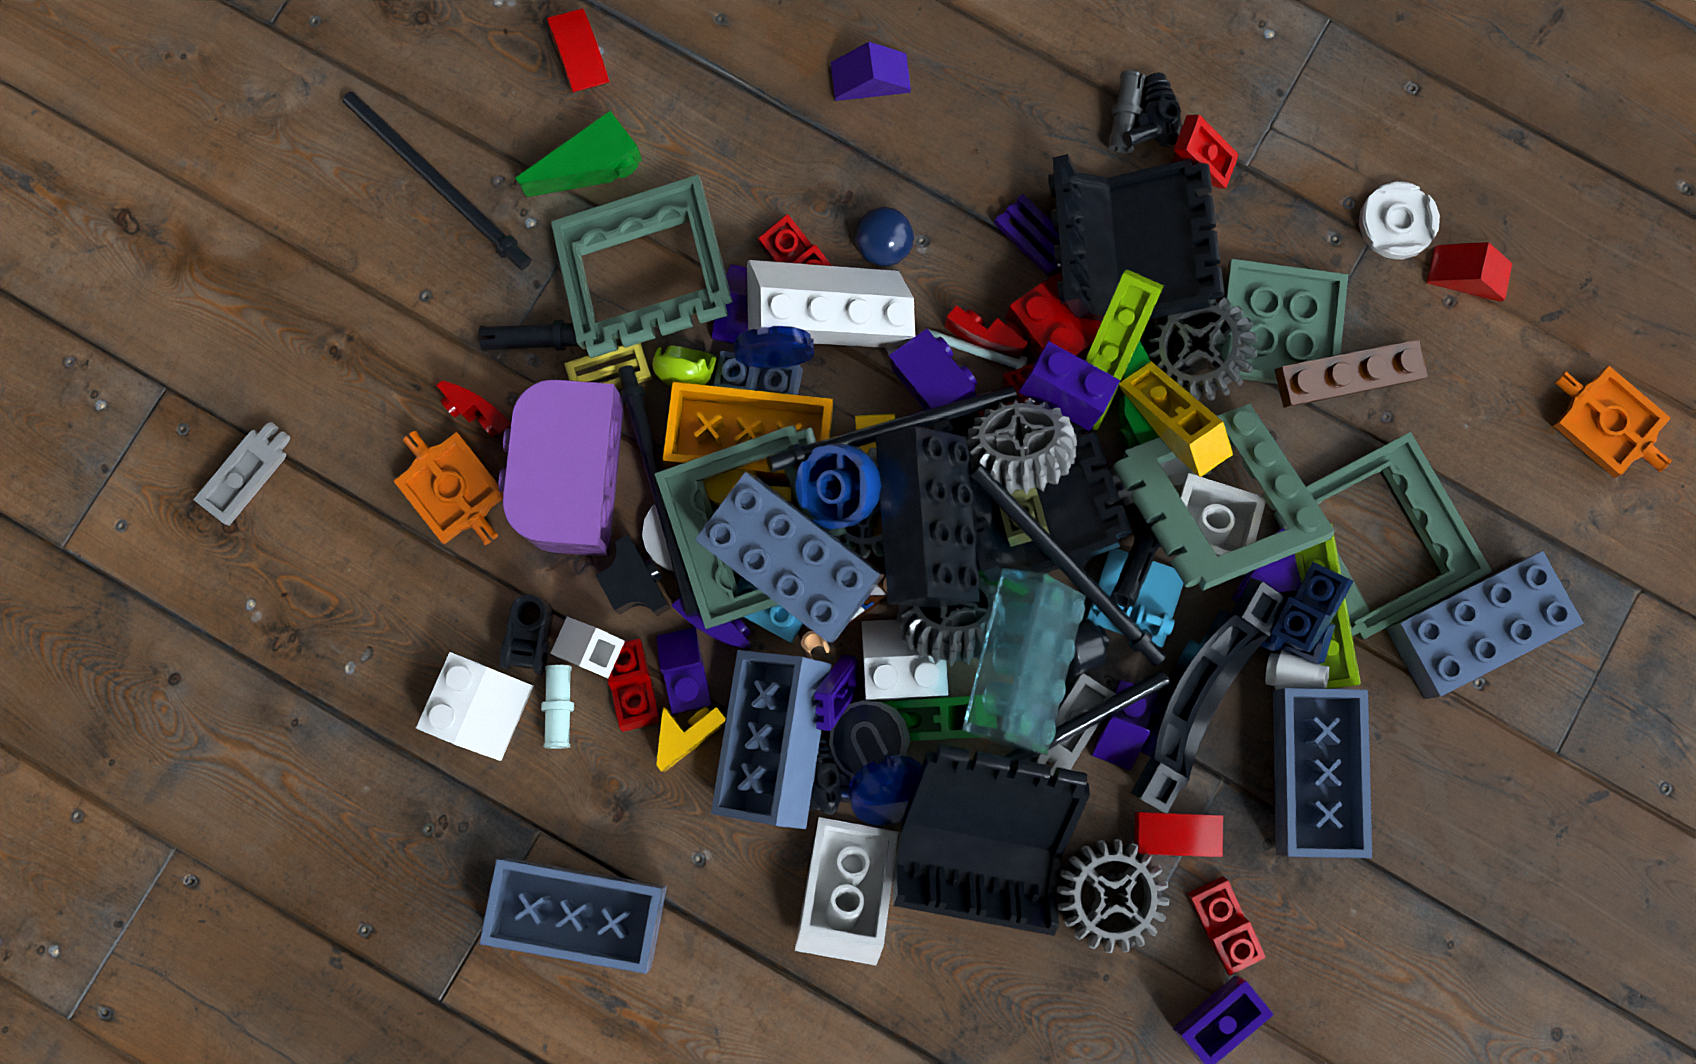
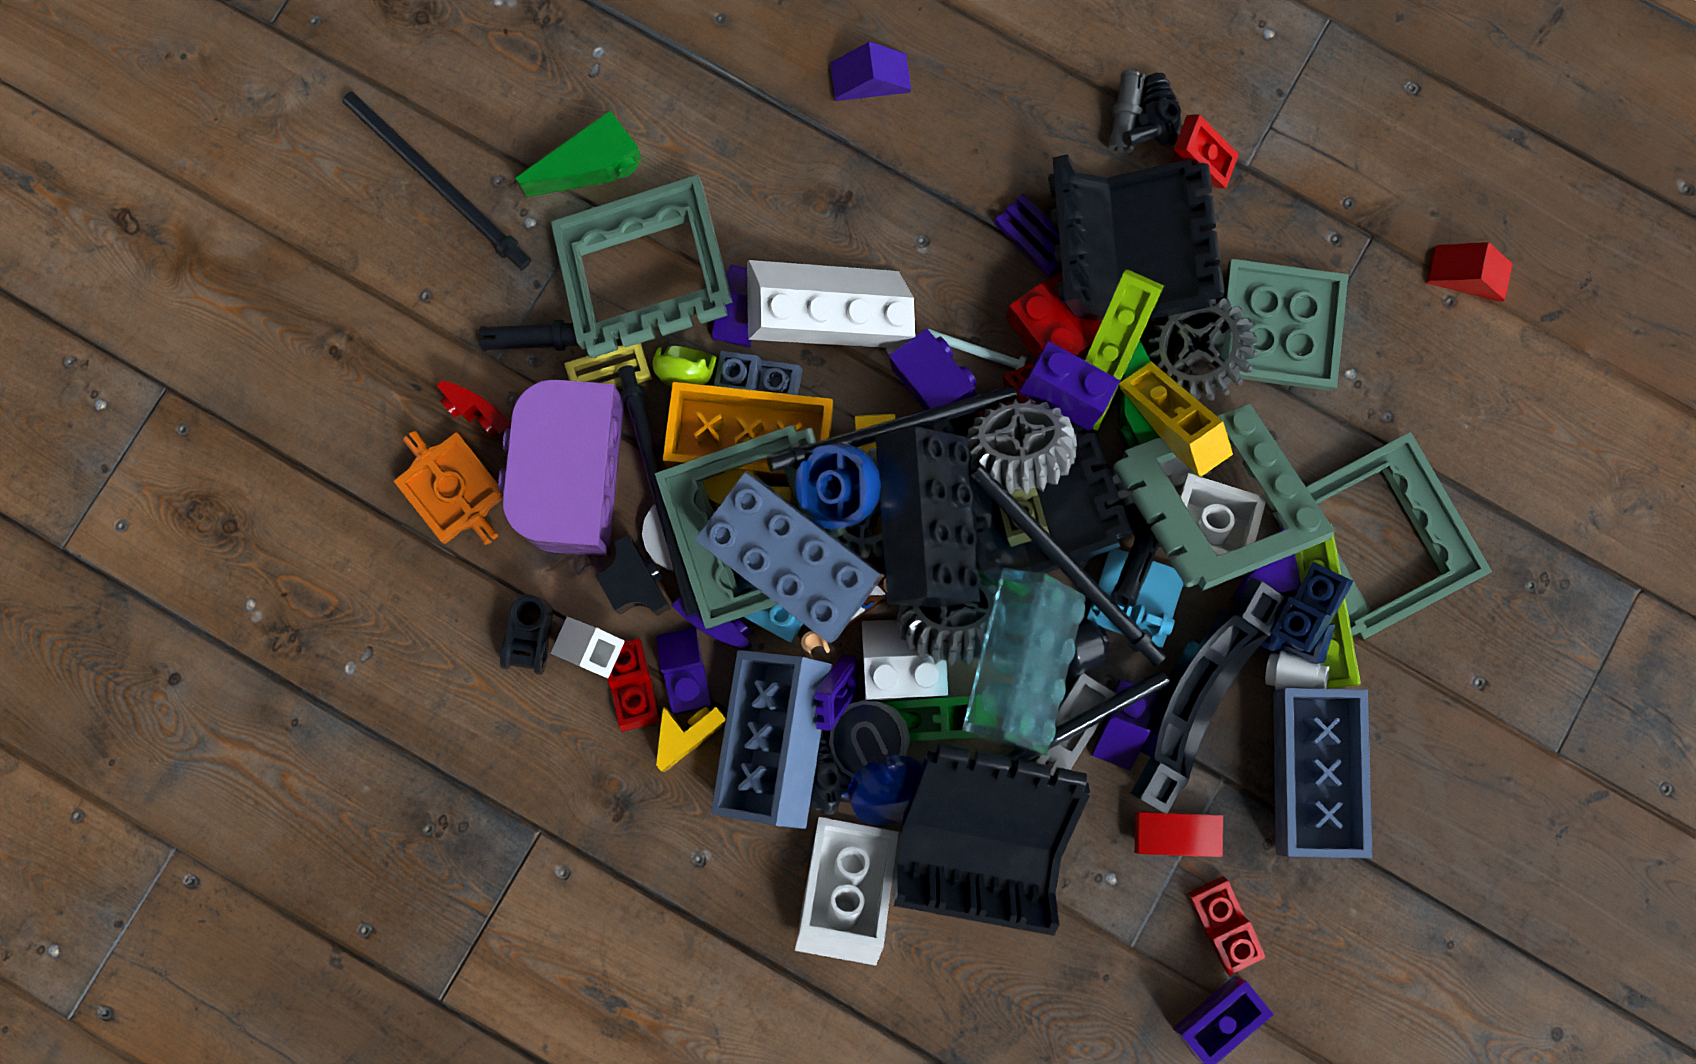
(243, 473): light grey hinge -> none
(474, 706): white slope -> none
(557, 706): light aqua pin -> none
(573, 915): sand blue brick -> none
(577, 50): red slope -> none
(777, 349): clear blue tile -> none
(788, 244): red slope -> none
(884, 236): dark blue hair -> none
(998, 337): red slope -> none
(1100, 909): light grey gear -> none
(1350, 373): plate -> none
(1399, 220): white tile -> none
(1484, 625): sand blue brick -> none
(1612, 422): orange plate -> none

